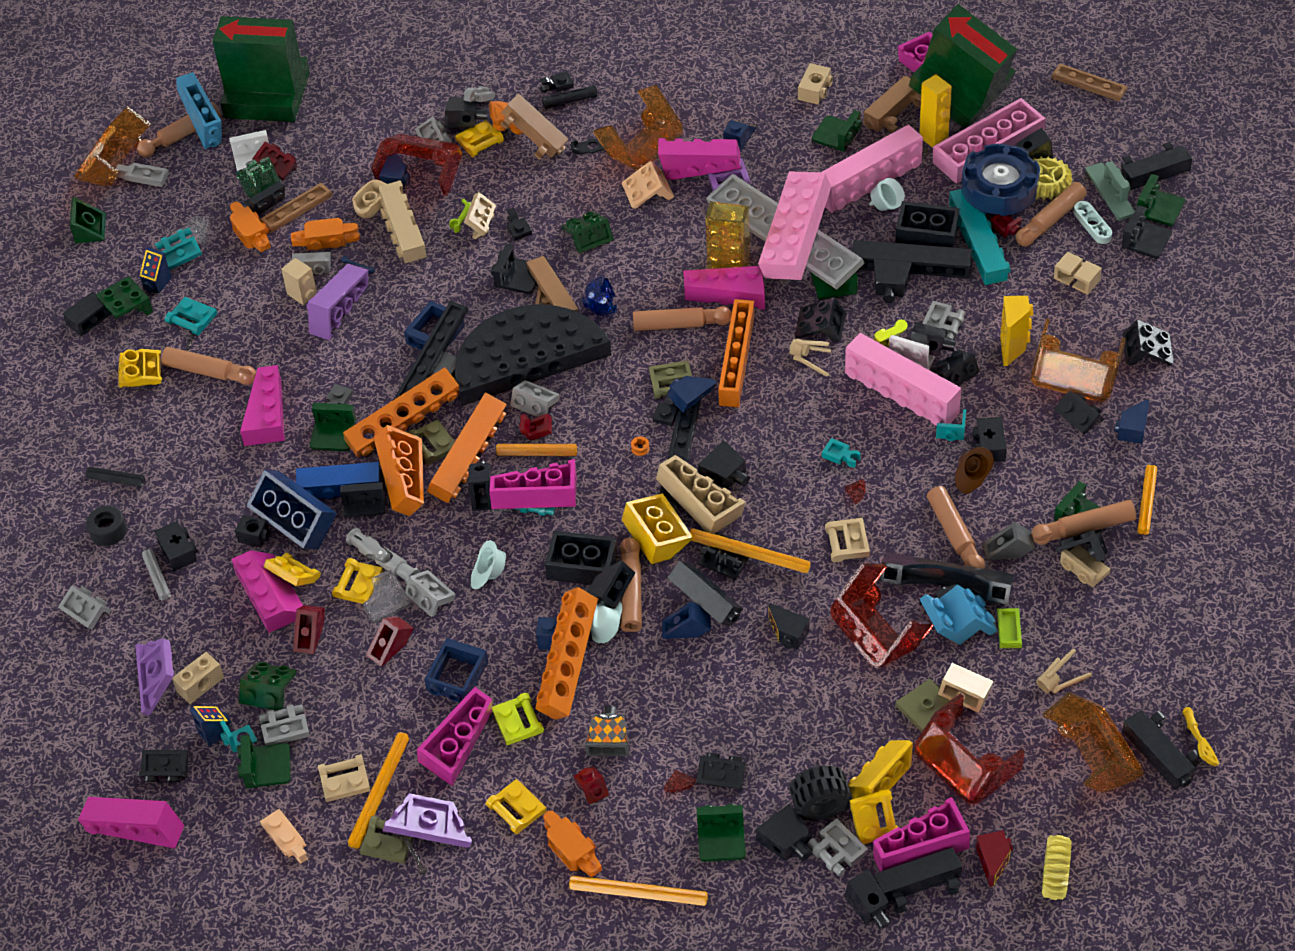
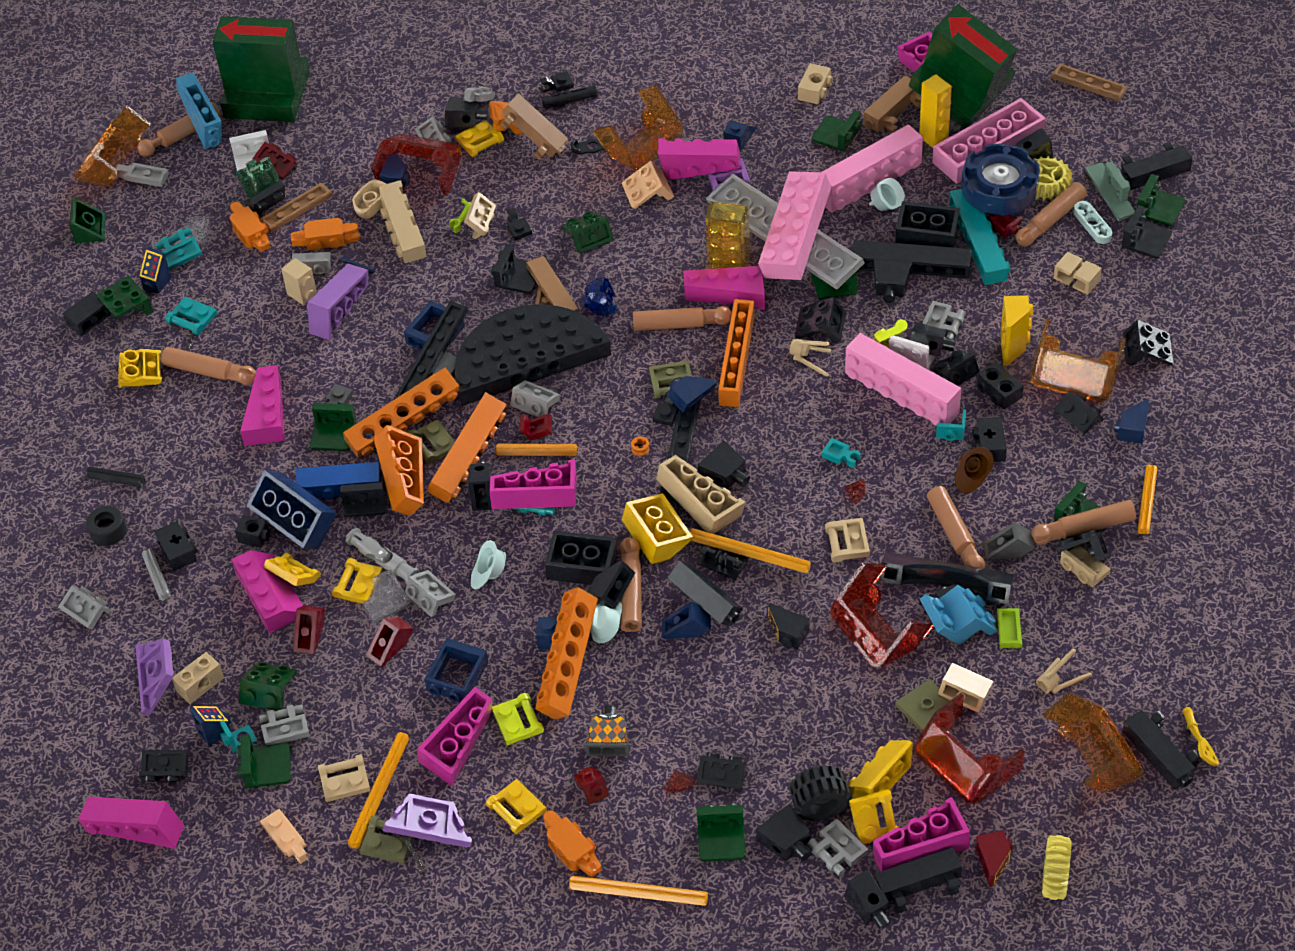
(1000, 385): none -> black brick

